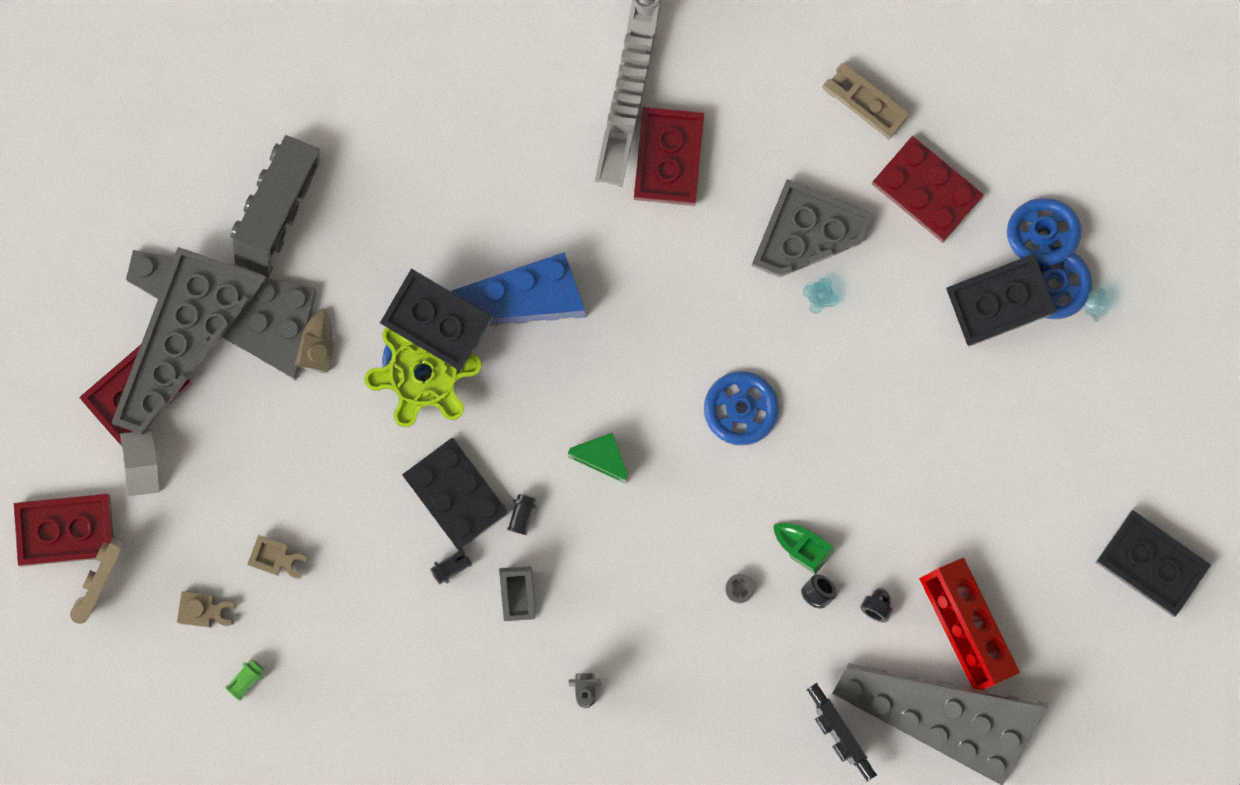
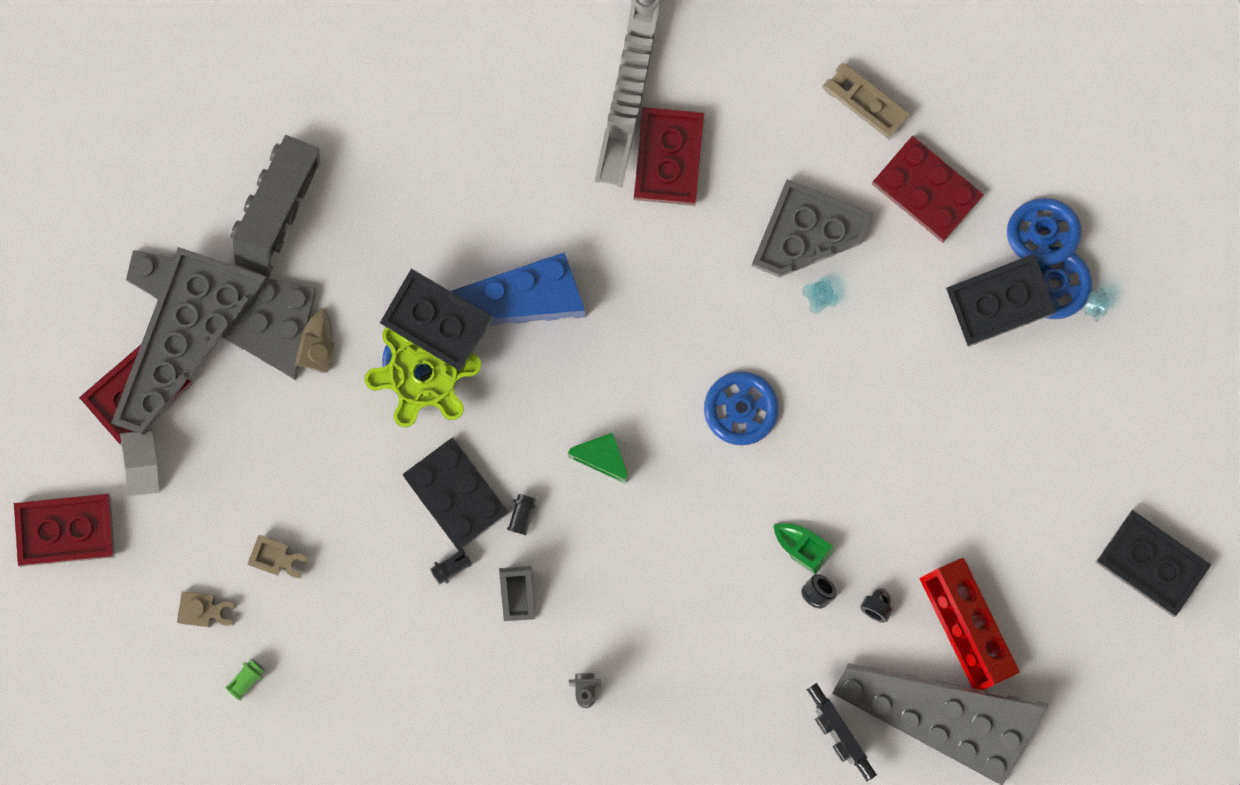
(96, 580): dark tan plate -> none
(749, 588): dark grey bush -> none

